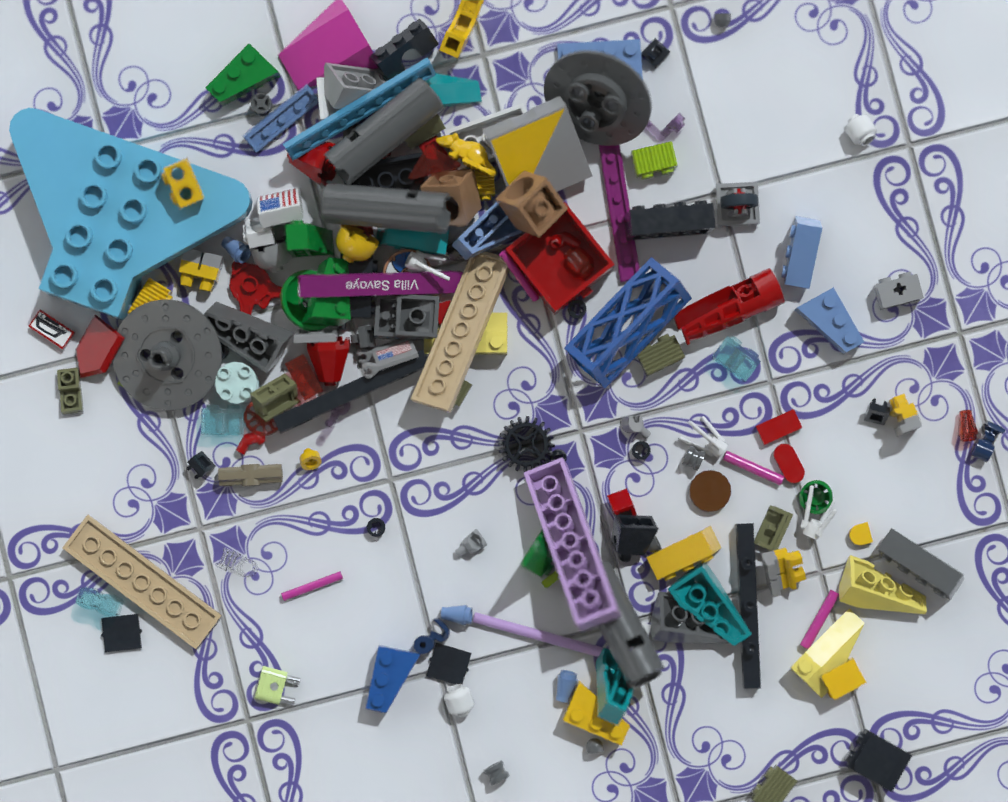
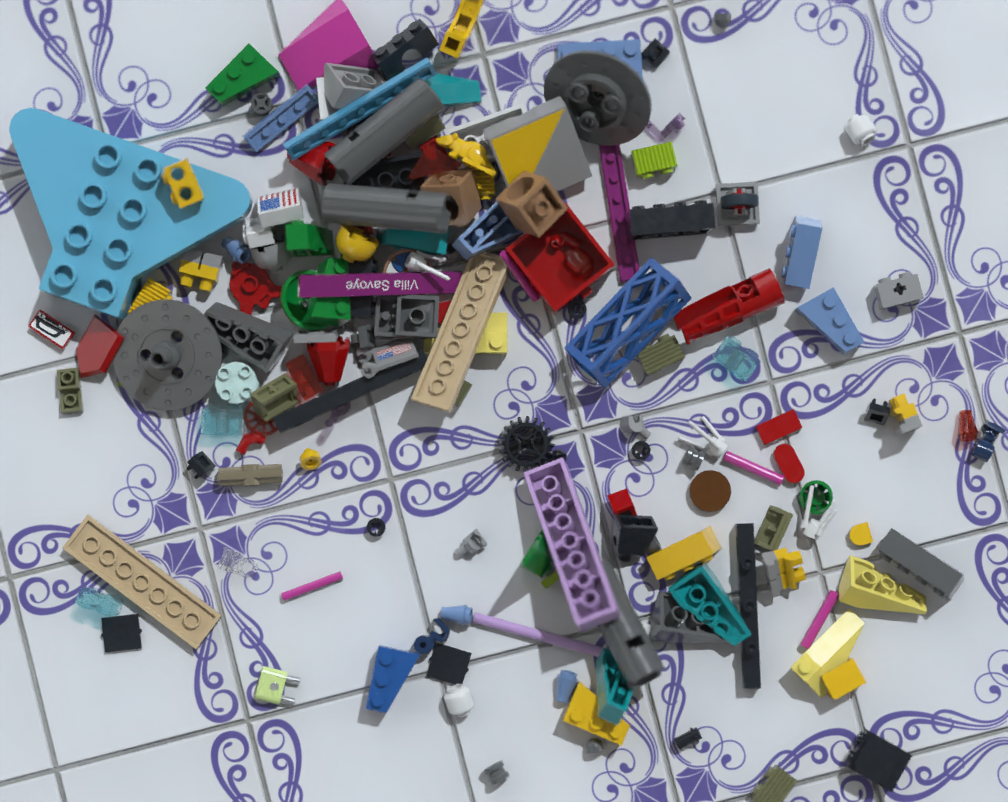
(688, 738): none -> black pin

